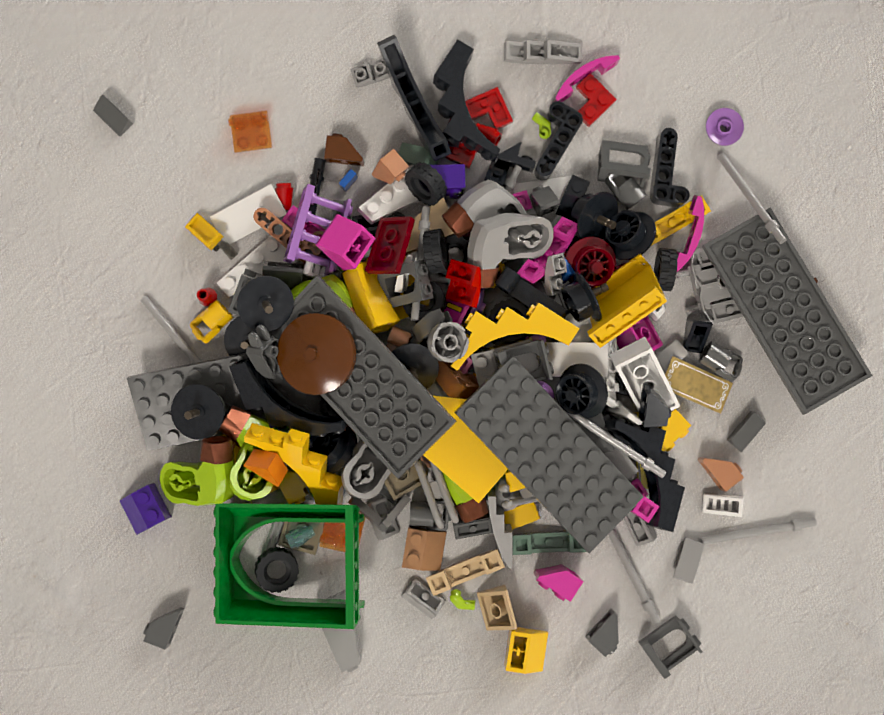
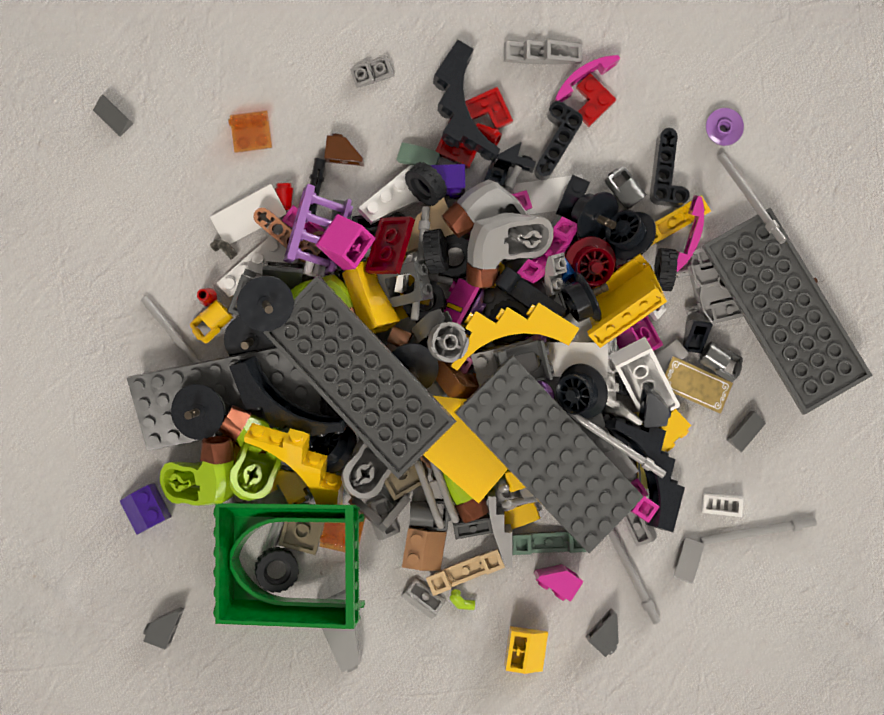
(204, 231): yellow tile -> none
(263, 352): dark grey hinge -> none
(267, 465): orange slope -> none
(299, 536): clear light blue cone -> none
(316, 354): reddish brown dish -> none
(348, 180): blue tile -> none
(390, 168): nougat slope -> none
(412, 100): black arch -> none
(464, 283): red slope -> none
(497, 609): tan slope -> none
(544, 125): lime arm -> none
(544, 200): dark grey slope -> none
(606, 167): dark grey panel -> none
(691, 645): dark grey panel -> none
(722, 472): nougat slope -> none

